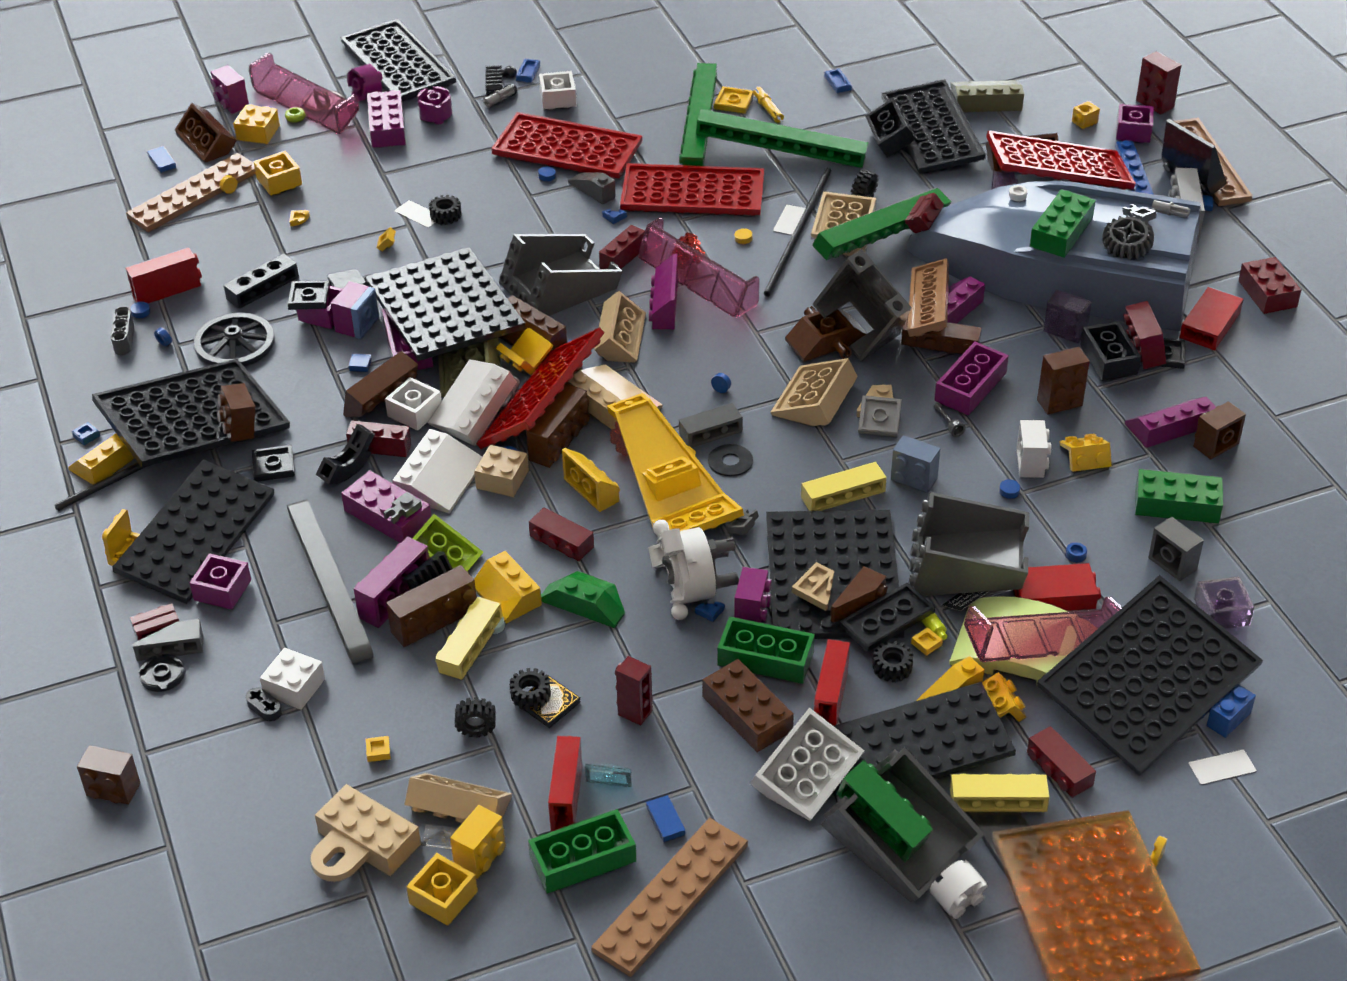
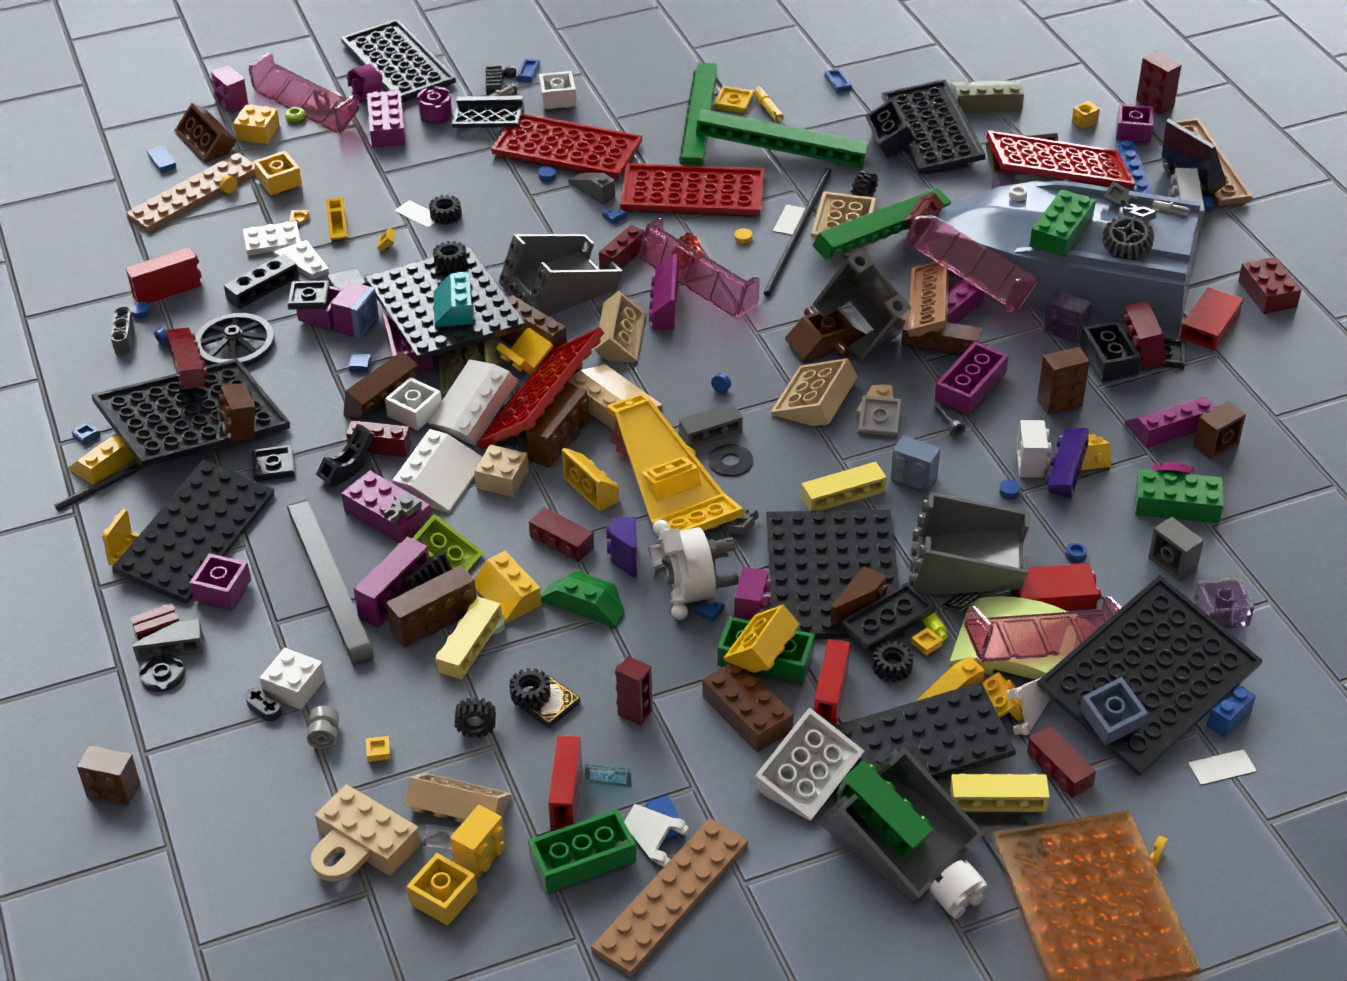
(186, 358): none -> dark red brick
(270, 237): none -> white plate
(306, 258): none -> white wing
(322, 727): none -> light grey wheel
(336, 218): none -> yellow slope
(450, 256): none -> black tyre
(453, 301): none -> teal slope
(488, 105): none -> black fence
(623, 543): none -> dark purple slope
(650, 830): none -> white flag
(763, 639): none -> yellow slope
(815, 586): tan wing -> none
(971, 260): none -> clear pink piece
(1032, 702): none -> white flag
(1068, 461): none -> dark purple slope
(1113, 711): none -> sand blue brick
(1118, 194): none -> dark grey plate
(1173, 467): none -> dark pink tile

